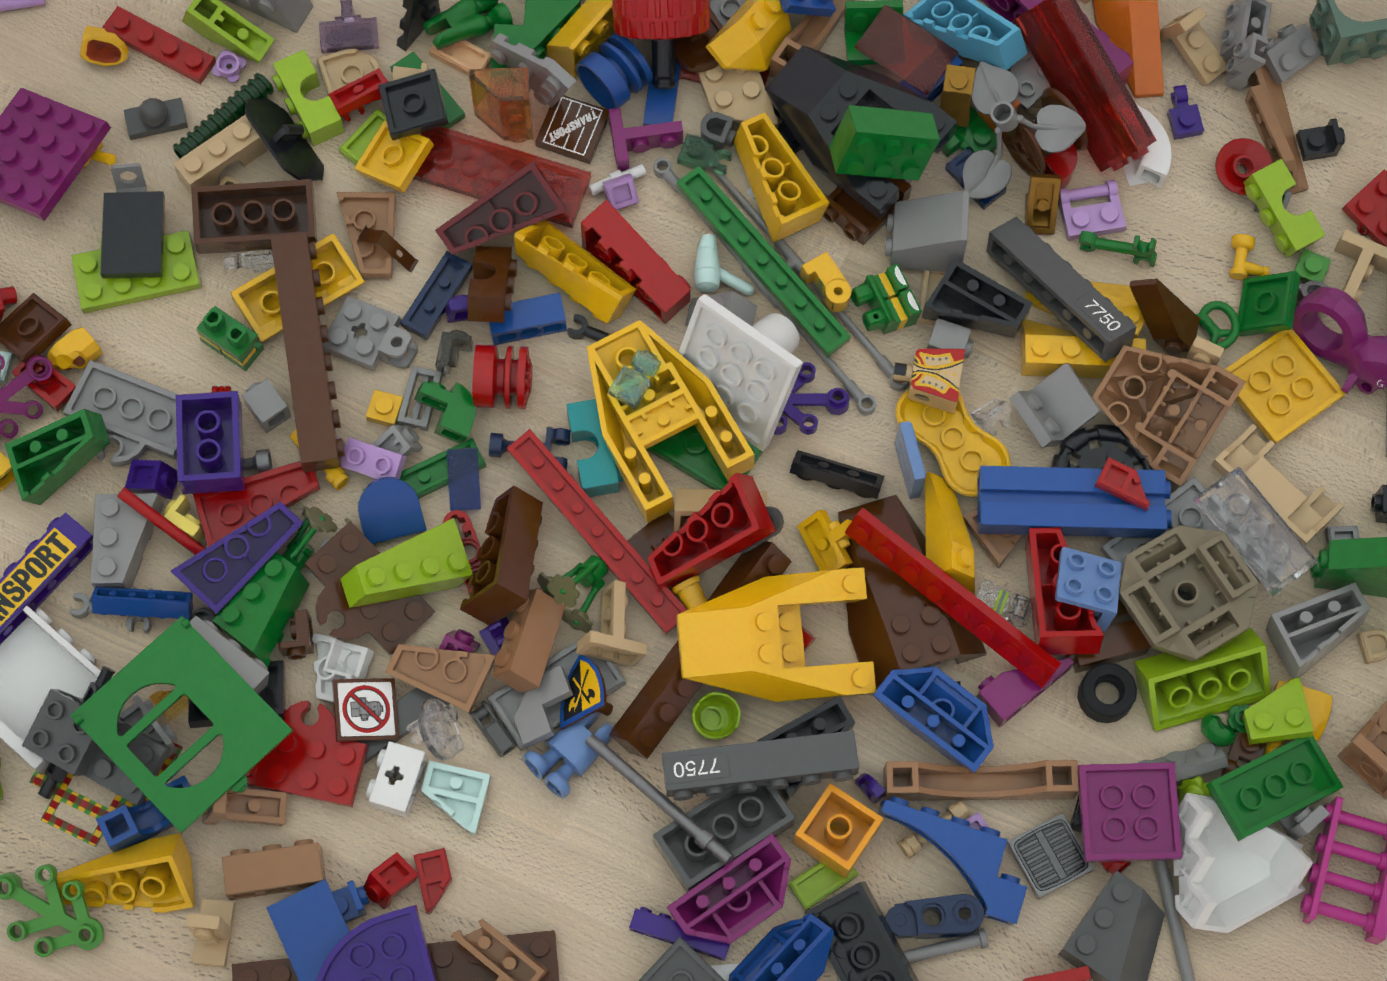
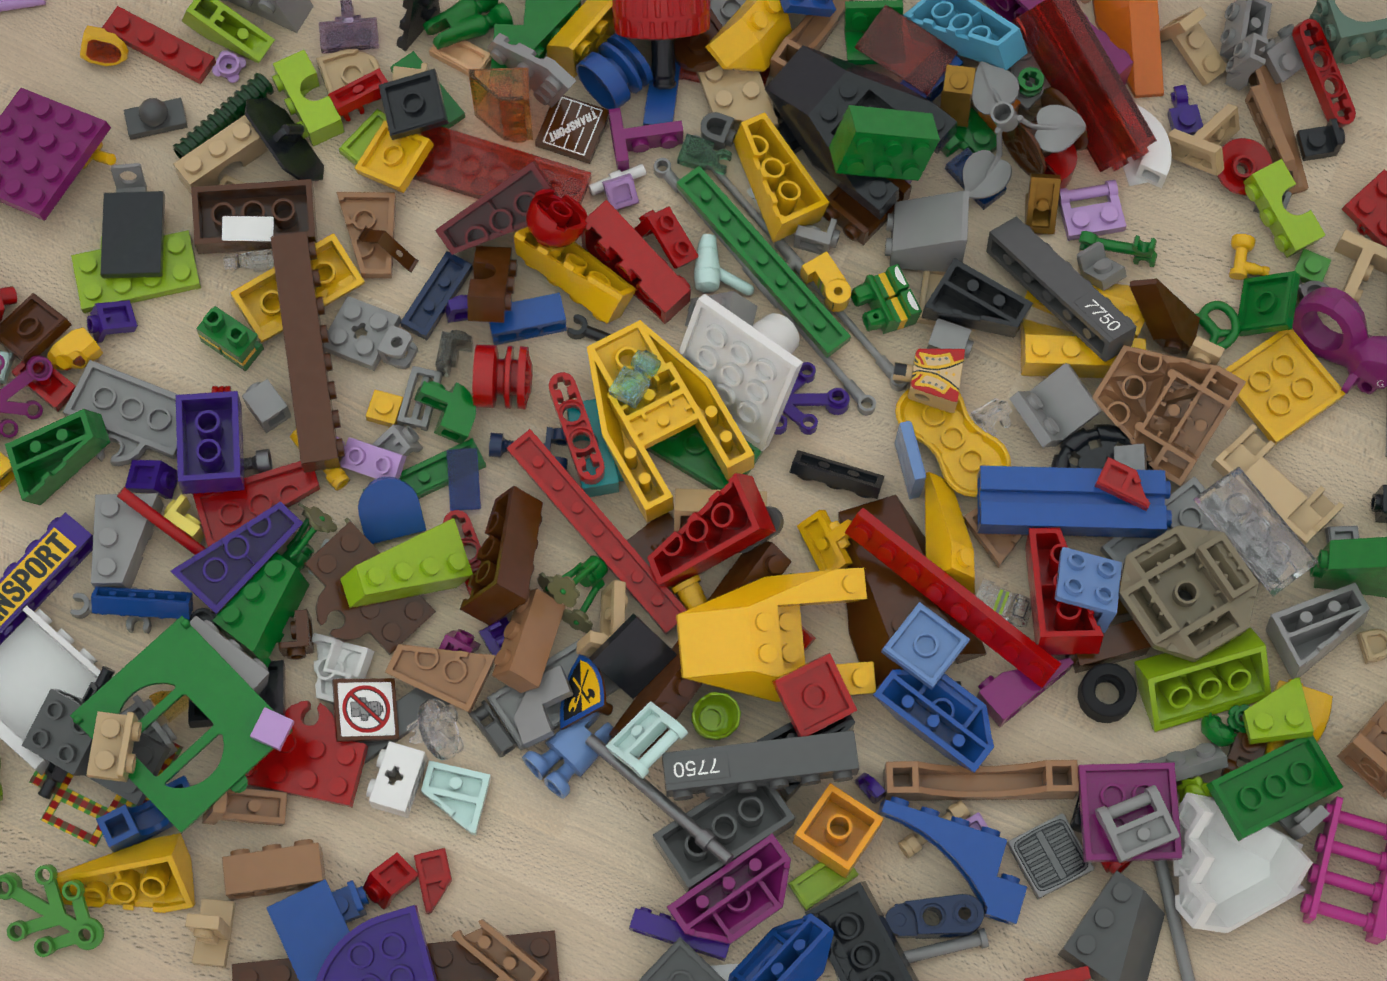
(111, 319): none -> dark purple bracket
(113, 746): none -> tan bracket
(247, 228): none -> white sticker
(272, 729): none -> lavender tile
(555, 219): none -> red cylinder
(579, 427): none -> red beam
(633, 656): none -> black tile
(641, 733): none -> light aqua plate
(669, 235): none -> red bracket
(814, 695): none -> red plate
(816, 241): none -> light grey bracket
(925, 645): none -> medium blue tile
(1030, 72): none -> green bush
(1098, 268): none -> light grey bracket
(1132, 456): none -> flat silver tile
(1143, 833): none -> light grey plate
(1205, 147): none -> tan bracket
(1328, 71): none -> red beam

